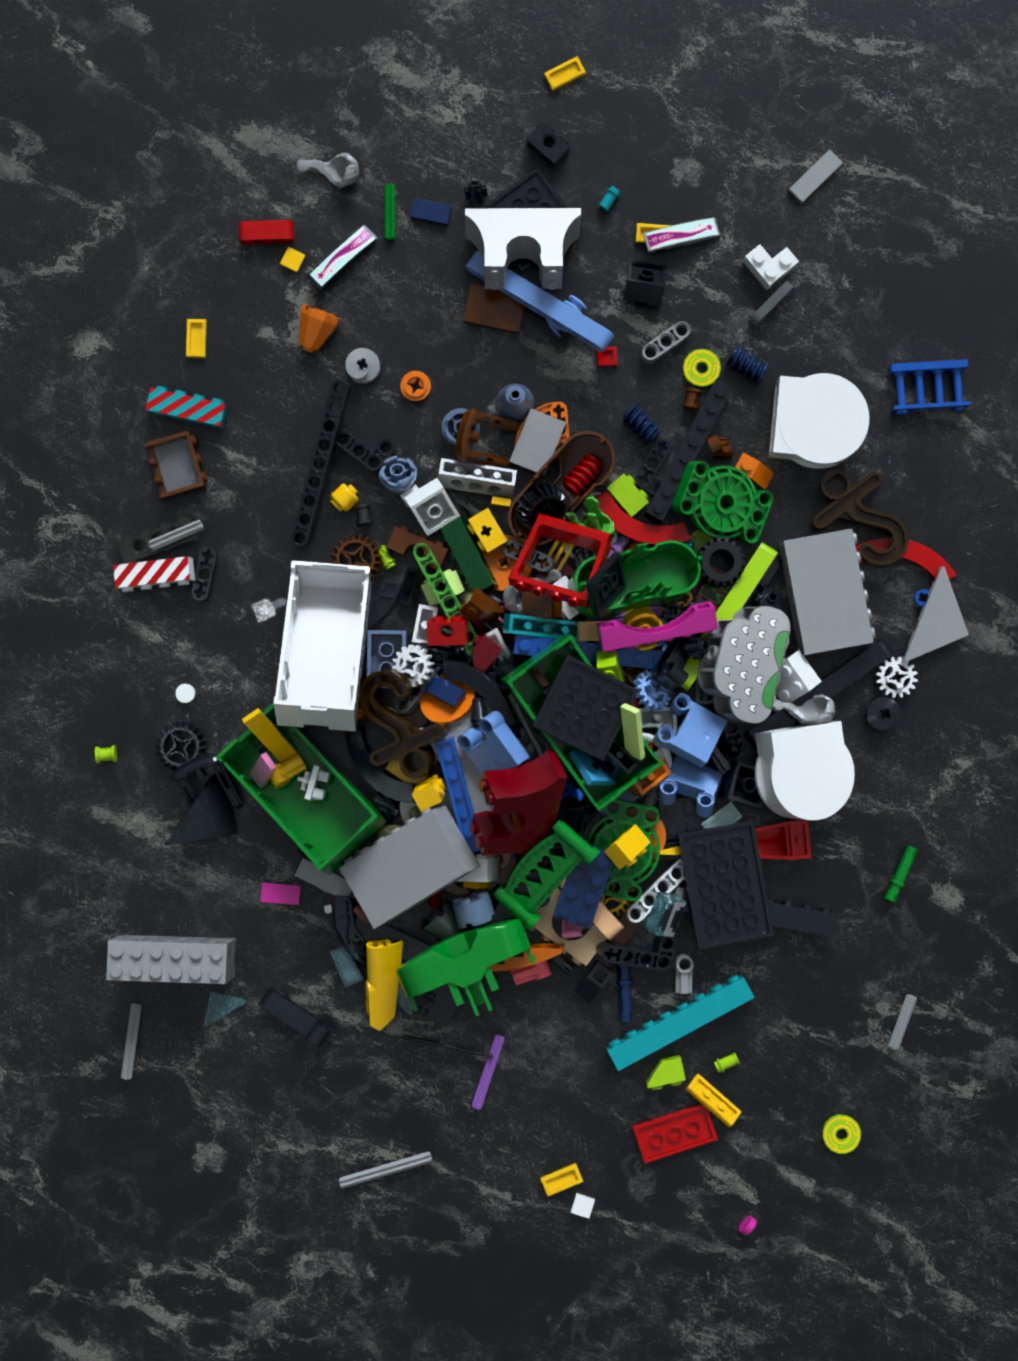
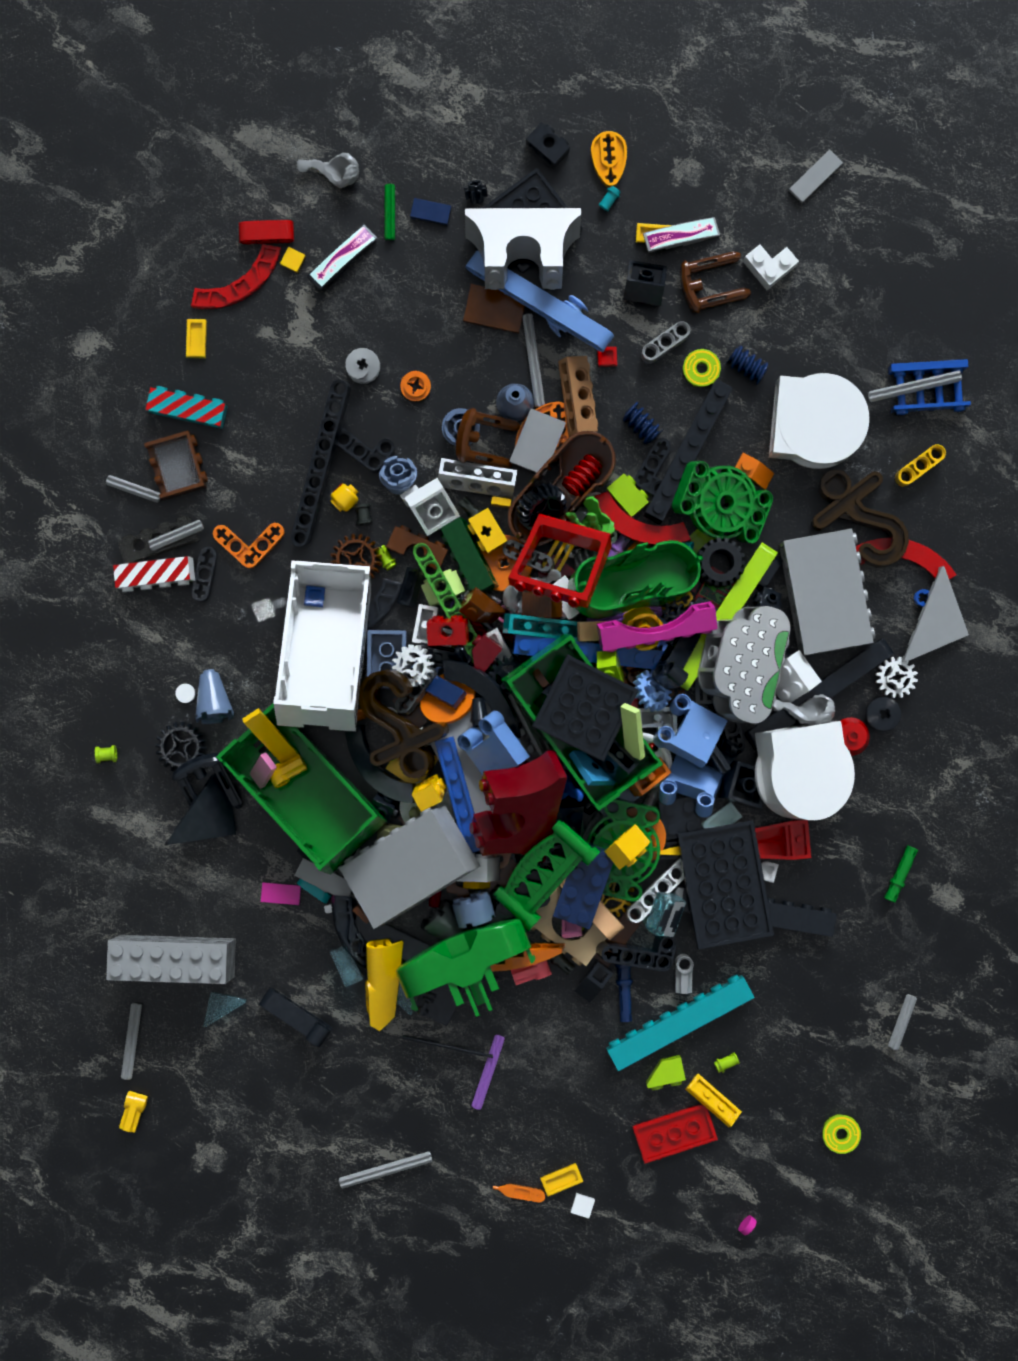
(133, 488): none -> light grey axle
(134, 1106): none -> yellow piece
(212, 699): none -> sand blue cone
(242, 287): none -> red tile
(245, 550): none -> orange beam
(314, 596): none -> blue tile
(315, 327): orange cone -> none
(315, 891): none -> teal beam
(318, 774): white hips -> none
(522, 1192): none -> orange piece
(533, 360): none -> light grey axle
(565, 73): yellow tile -> none
(571, 387): none -> medium nougat brick
(606, 585): black plate -> none
(619, 154): none -> light orange piece
(690, 287): none -> reddish brown piece
(692, 399): reddish brown bush -> none
(696, 647): black gear -> none
(720, 446): reddish brown piece -> none
(769, 871): none -> white tile
(771, 303): dark grey beam -> none
(855, 735): none -> red cone
(915, 386): none -> light grey axle
(928, 461): none -> yellow beam

